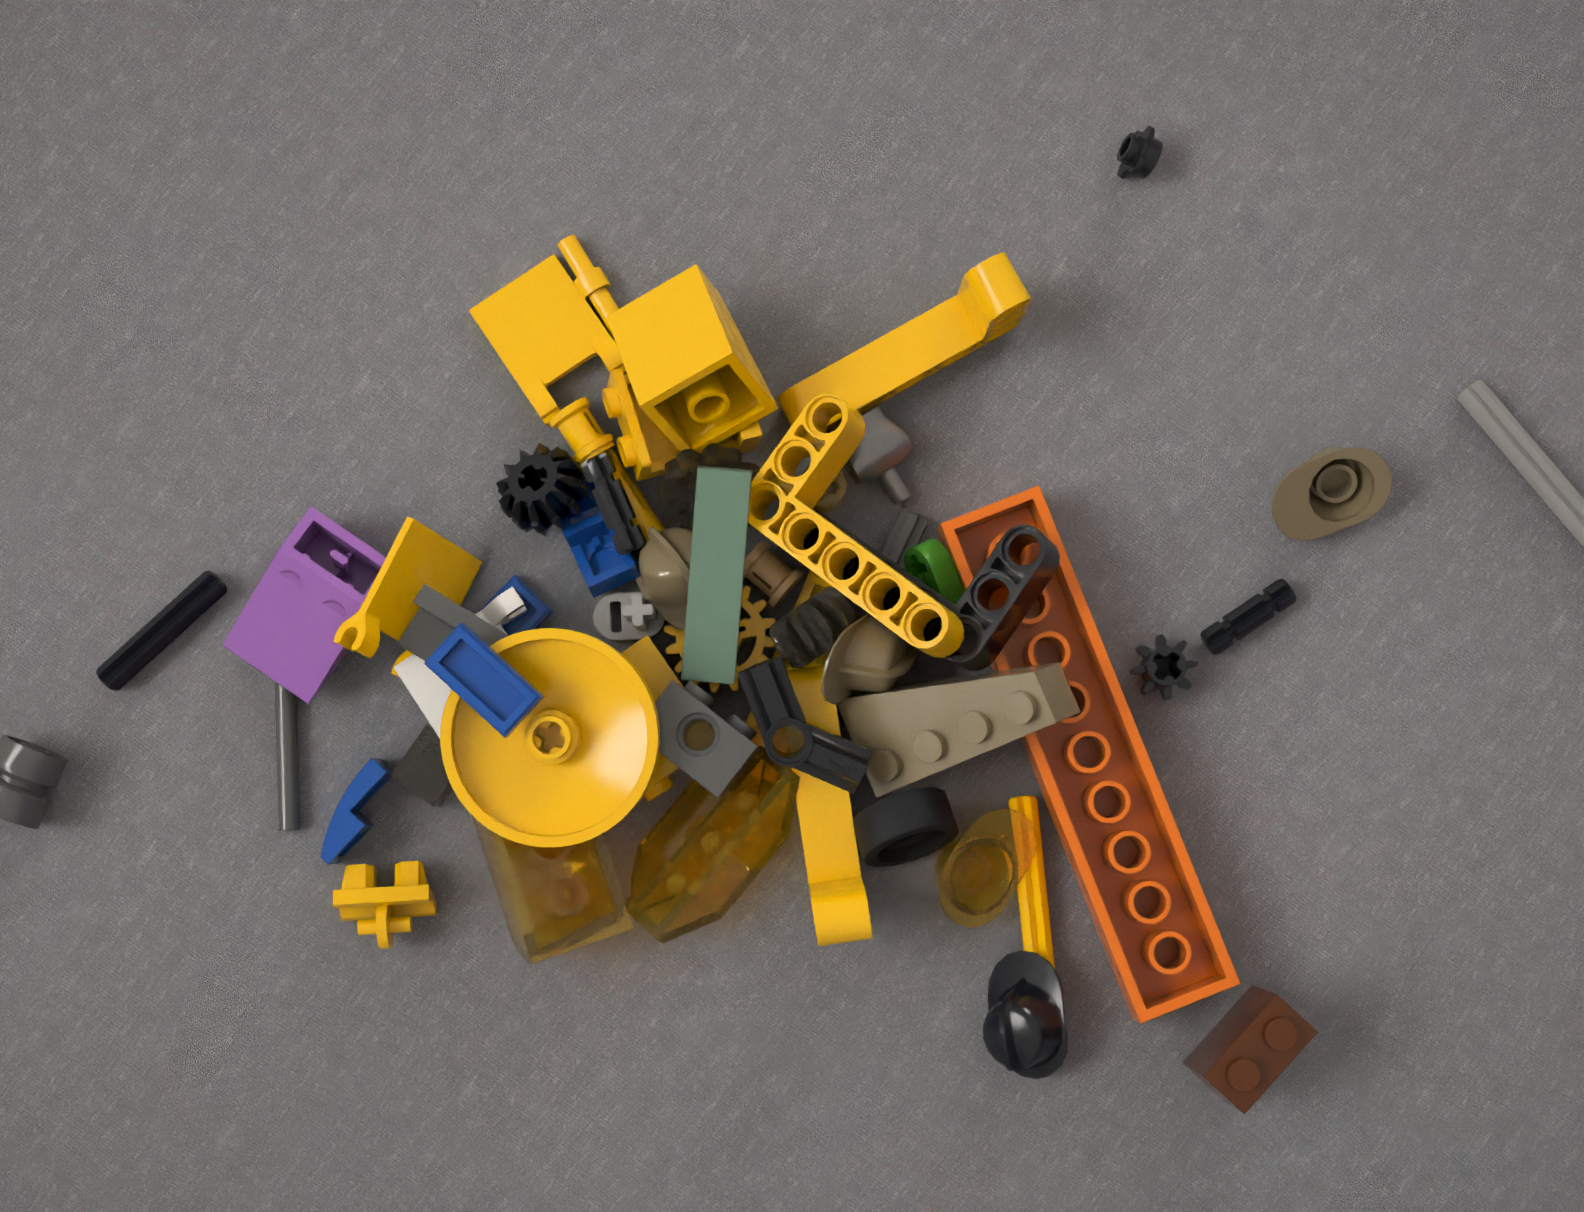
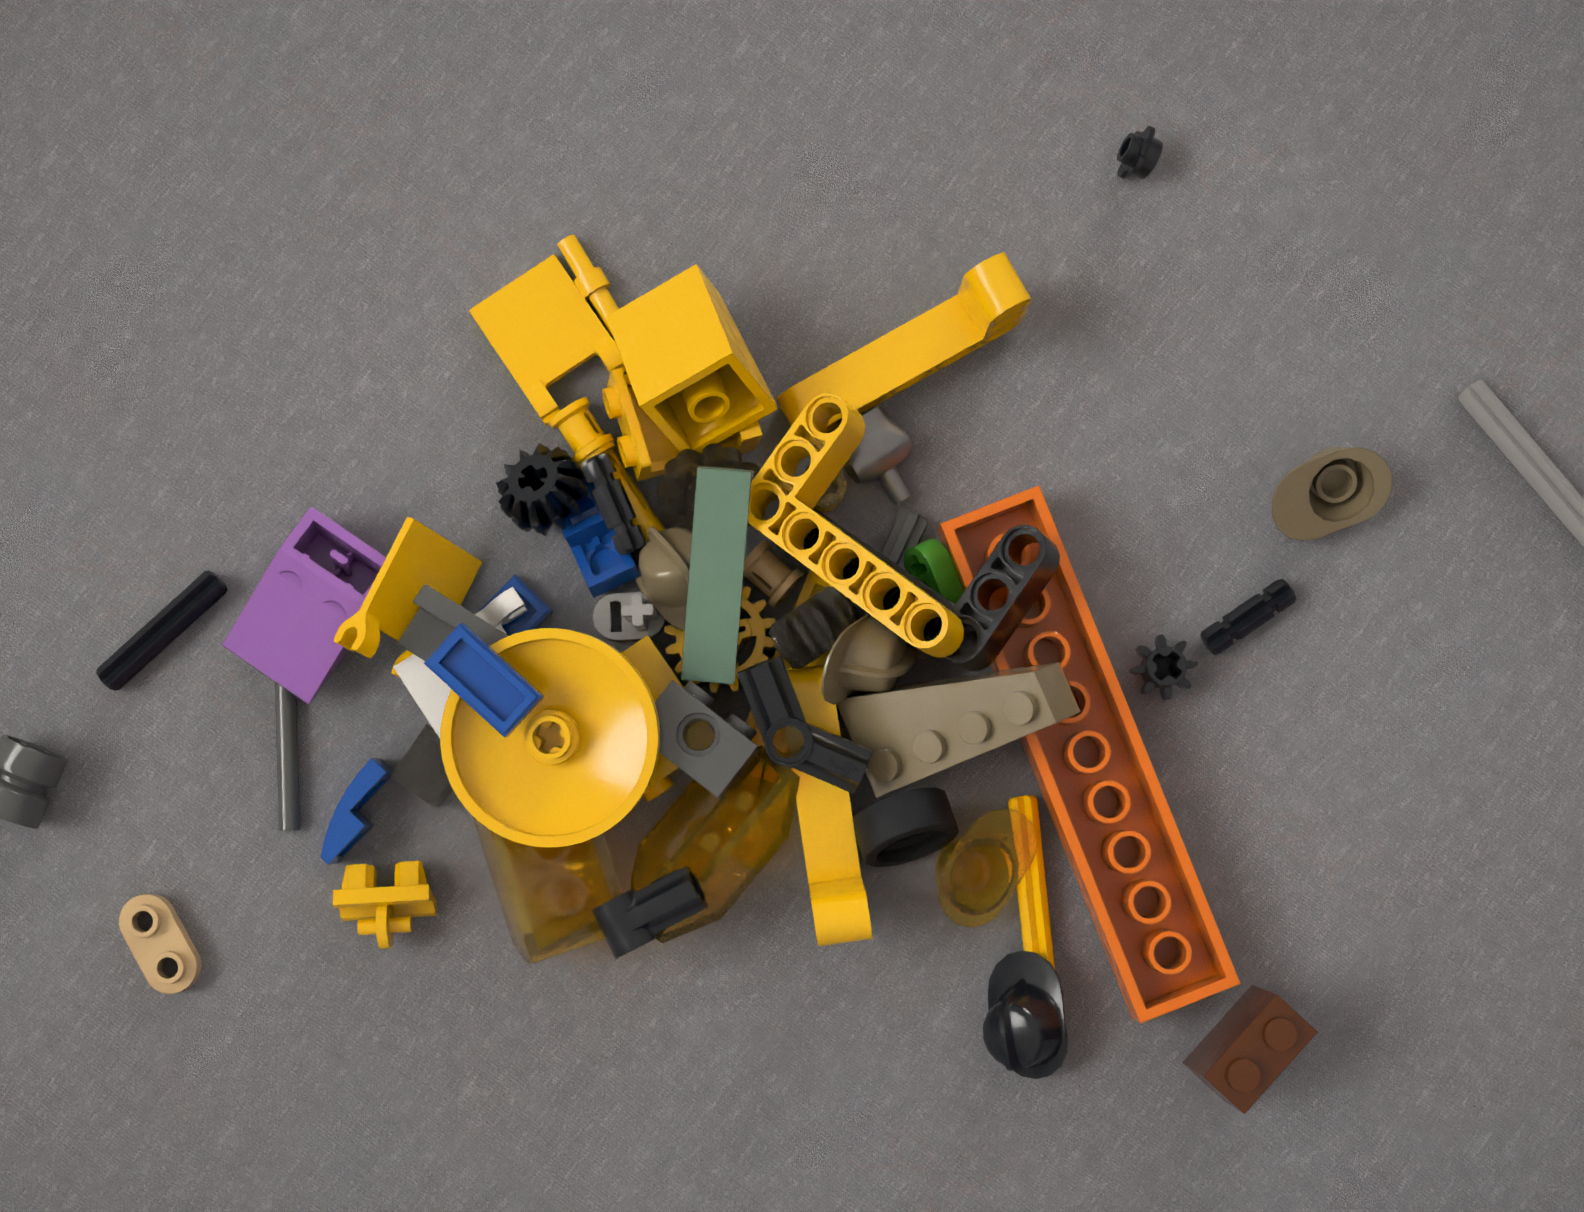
(162, 940): none -> tan plate
(641, 914): none -> black piece

